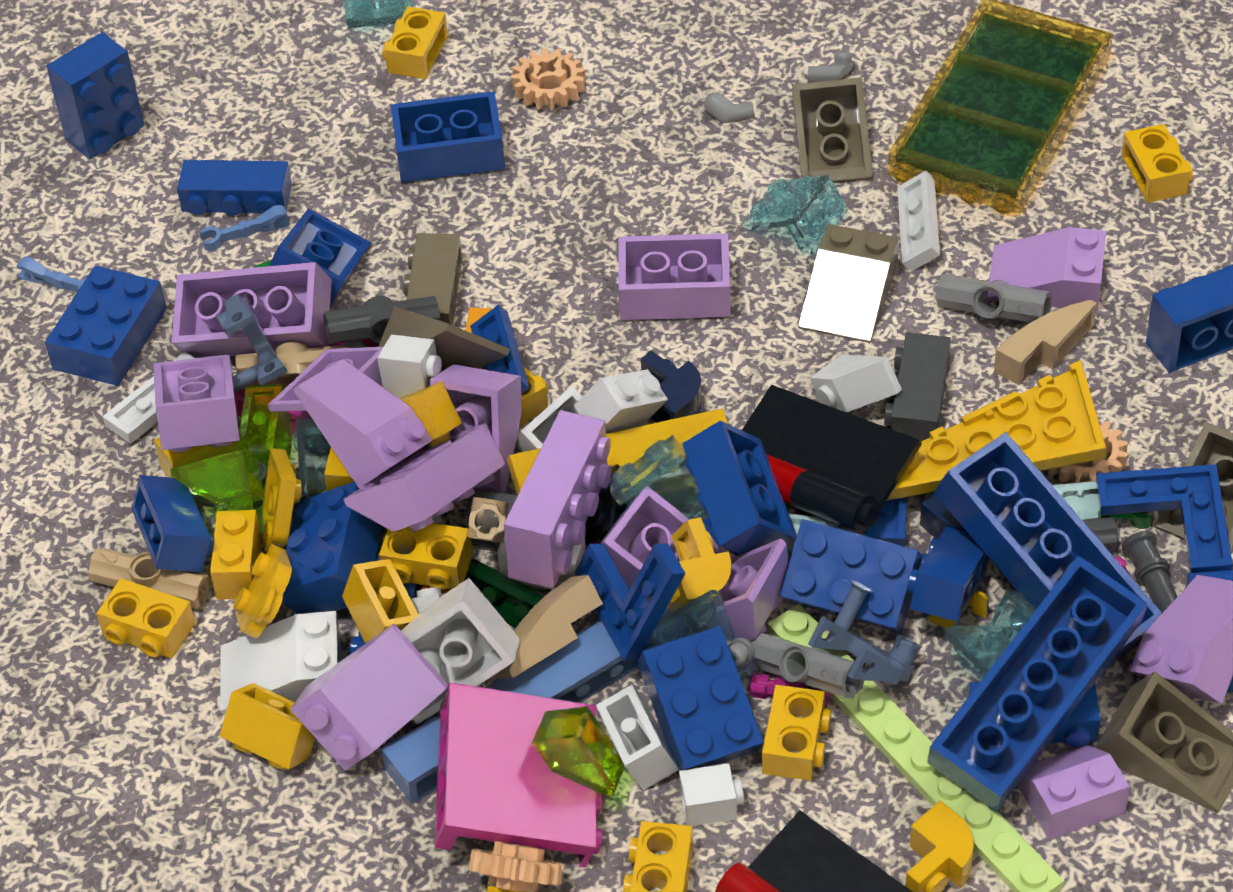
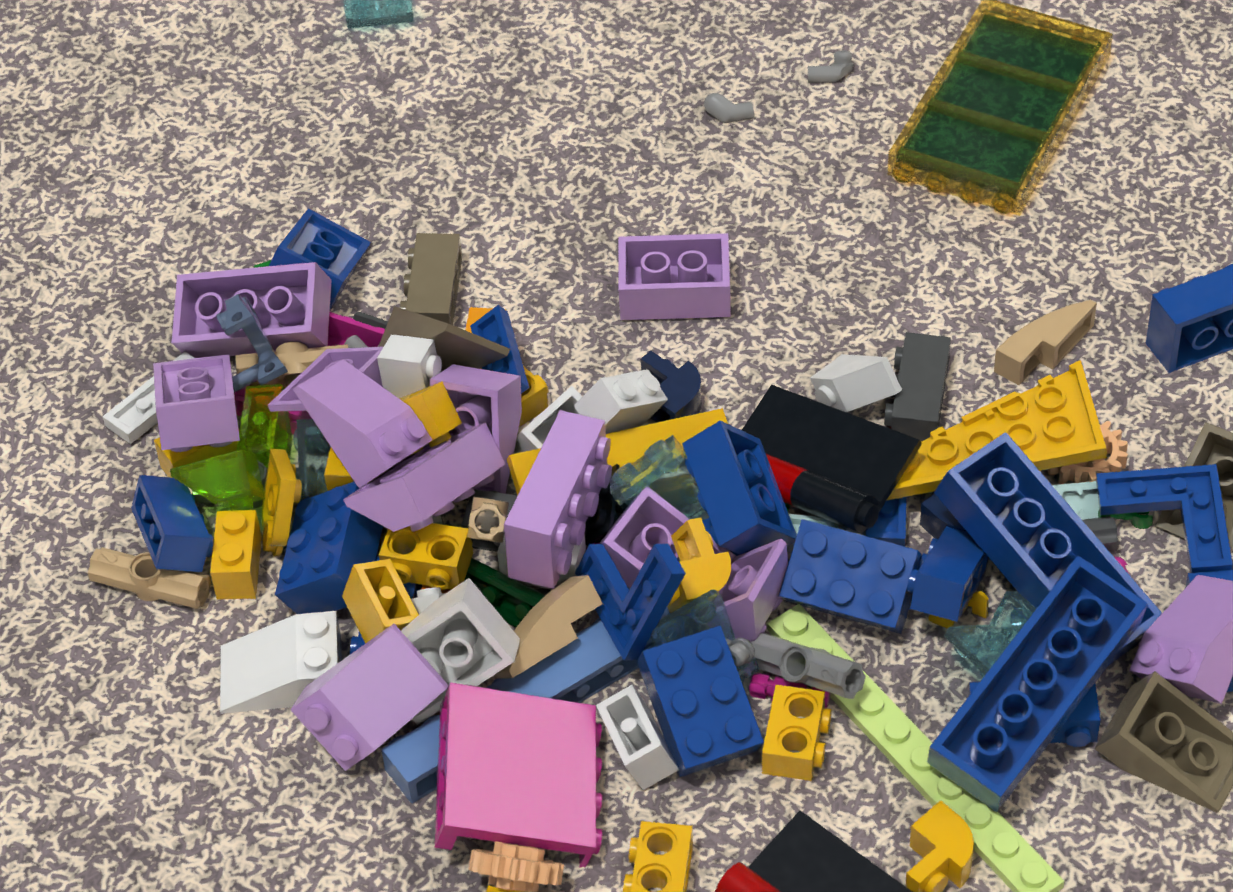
(36, 272): medium blue piece -> none
(95, 95): blue brick -> none
(106, 325): blue brick -> none
(145, 619): yellow brick -> none
(233, 186): blue brick -> none
(265, 593): yellow plate -> none
(265, 725): yellow brick -> none
(270, 220): medium blue piece -> none
(372, 318): dark grey piece -> none
(415, 42): yellow brick -> none
(448, 136): blue brick -> none
(548, 79): light nougat gear -> none
(579, 749): clear neon green slope -> none
(710, 794): white brick -> none
(802, 207): clear light blue bracket -> none
(832, 129): dark tan slope -> none
(849, 283): slope -> none
(884, 665): sand blue piece -> none
(918, 221): white plate -> none
(972, 296): light grey piece -> none
(1057, 261): lavender slope -> none
(1074, 790): lavender slope -> none
(1150, 568): dark grey pin -> none
(1156, 163): yellow brick -> none

